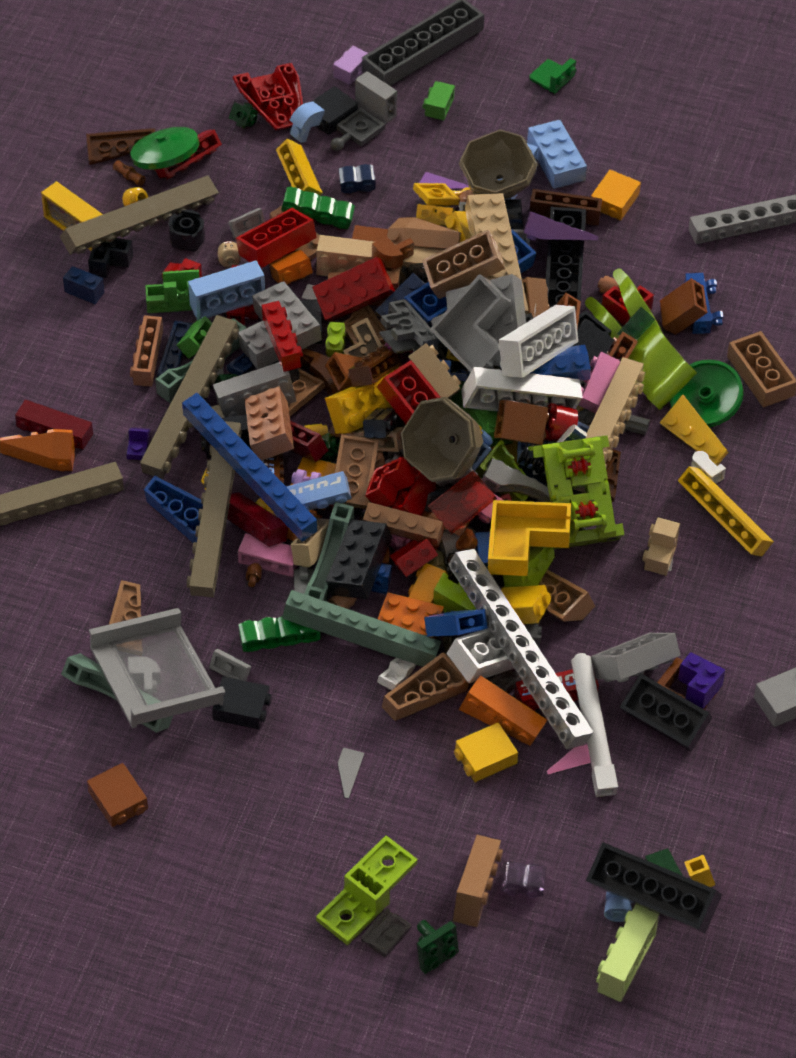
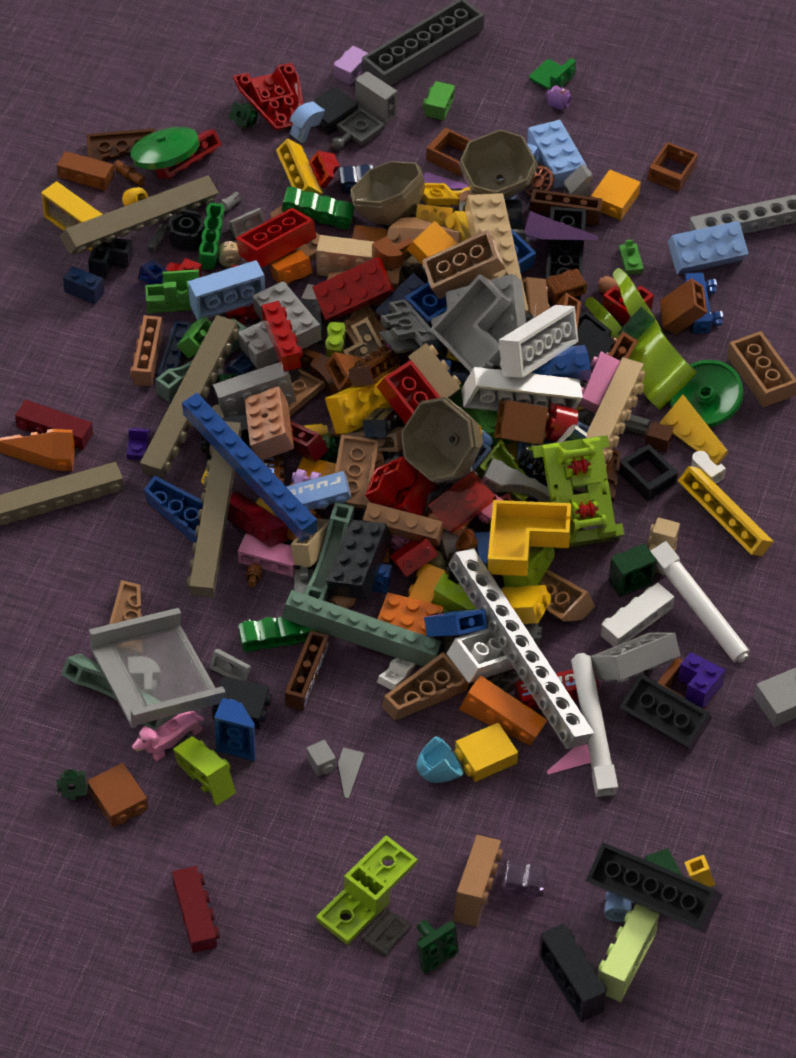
(72, 791): none -> dark green brick
(85, 170): none -> dark orange brick
(151, 273): none -> clear blue brick
(157, 238): none -> dark grey axle
(168, 734): none -> bright pink animal
(194, 909): none -> dark red brick
(207, 767): none -> lime wedge
(211, 236): none -> green brick
(230, 201): none -> light grey pin
(234, 730): none -> blue slope
(306, 670): none -> reddish brown brick
(321, 758): none -> light grey brick
(324, 167): none -> red arch
(389, 192): none -> dark tan rock
(430, 241): none -> light orange brick
(438, 762): none -> medium azure hair
(446, 138): none -> dark orange window
(539, 180): none -> copper wheel
(558, 97): none -> medium lavender head
(567, 282): none -> dark orange brick
(572, 972): none -> black brick
(579, 182): none -> light grey slope
(631, 258): none -> bright green plate
(632, 570): none -> dark green brick
(637, 615): none -> white brick
(656, 486): none -> black window
(659, 436): none -> reddish brown brick
(667, 177): none -> dark orange window
(669, 565): none -> white brick
(707, 247): none -> light blue brick

